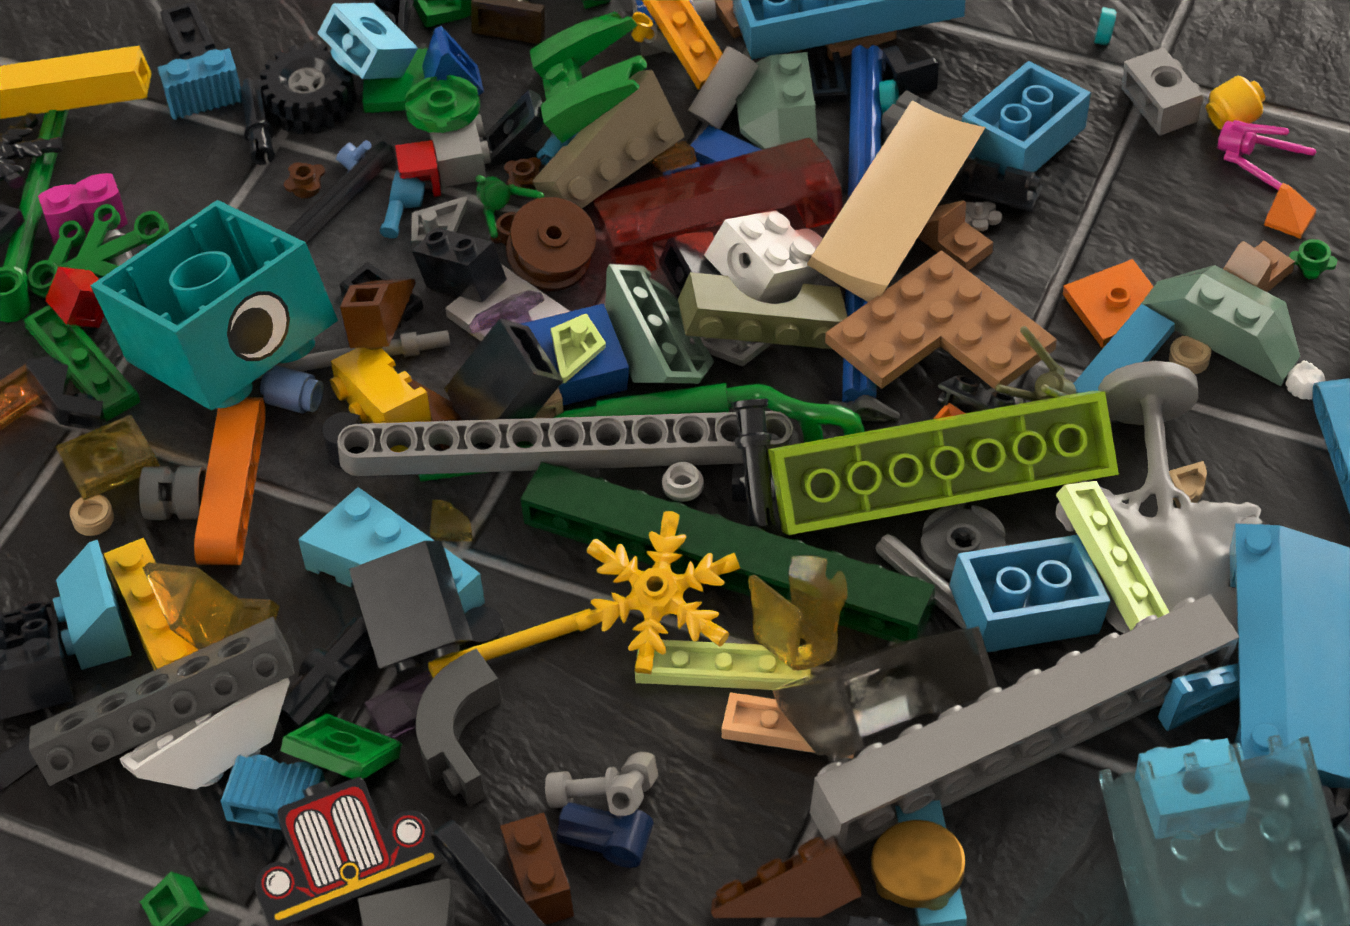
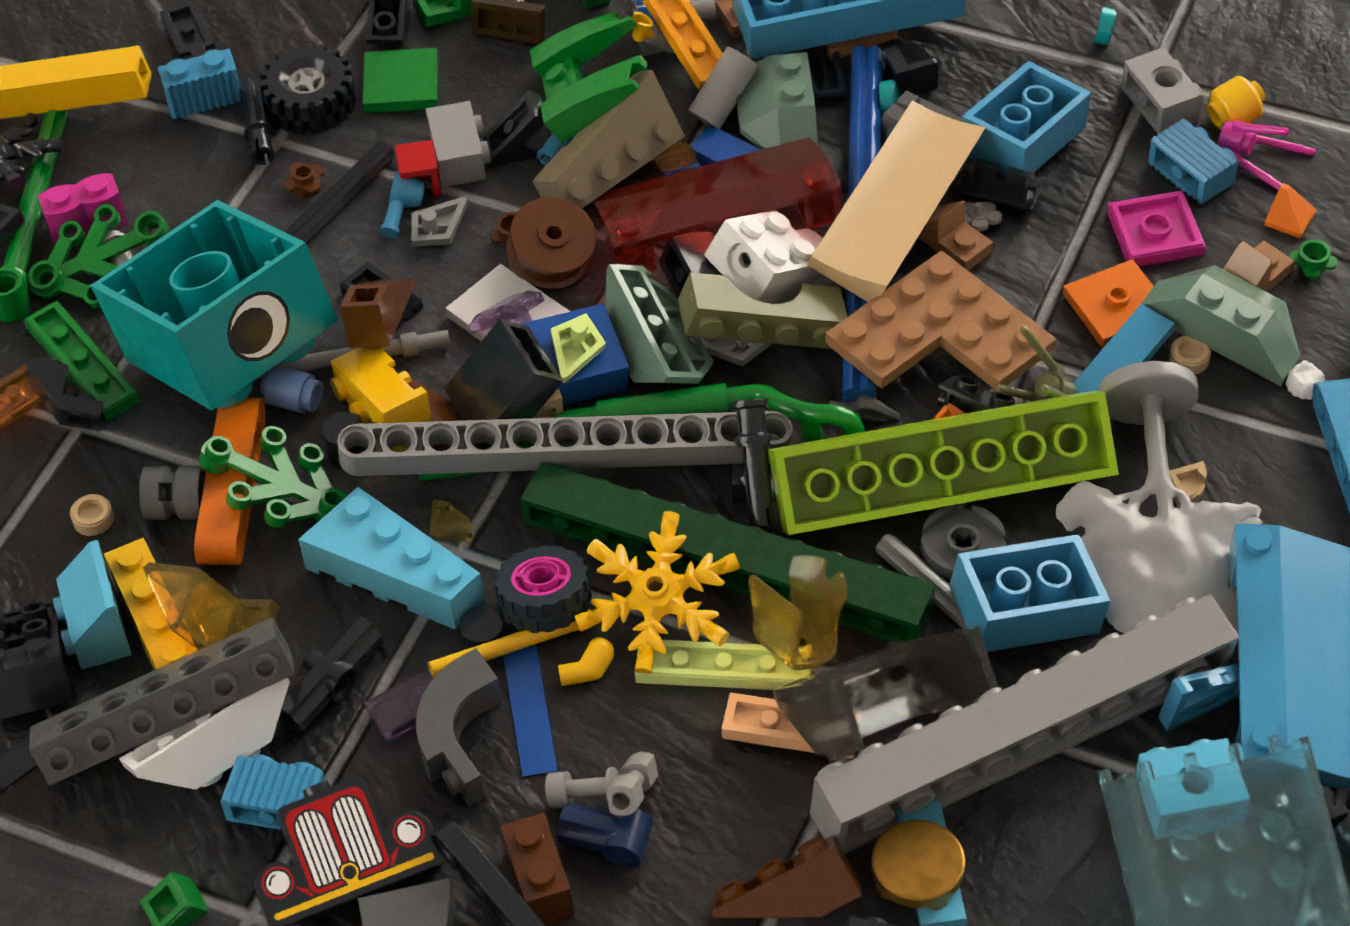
(74, 298): red panel -> none
(106, 457): clear yellow tile -> none
(219, 456): none -> green plant
(341, 746): green tile -> none
(350, 155): medium blue hand -> none
(366, 41): medium azure brick -> none
(411, 606): black brick -> none
(442, 104): green tile -> none
(448, 58): blue slope -> none
(459, 264): black brick -> none
(495, 195): green plant -> none
(523, 172): reddish brown plate -> none
(529, 712): none -> blue sticker
(542, 588): none -> black wheel
(591, 665): none -> yellow arm
(685, 474): white plate -> none
(1111, 552): yellowish green plate -> none
(1156, 228): none -> dark pink tile
(1193, 161): none -> dark azure brick

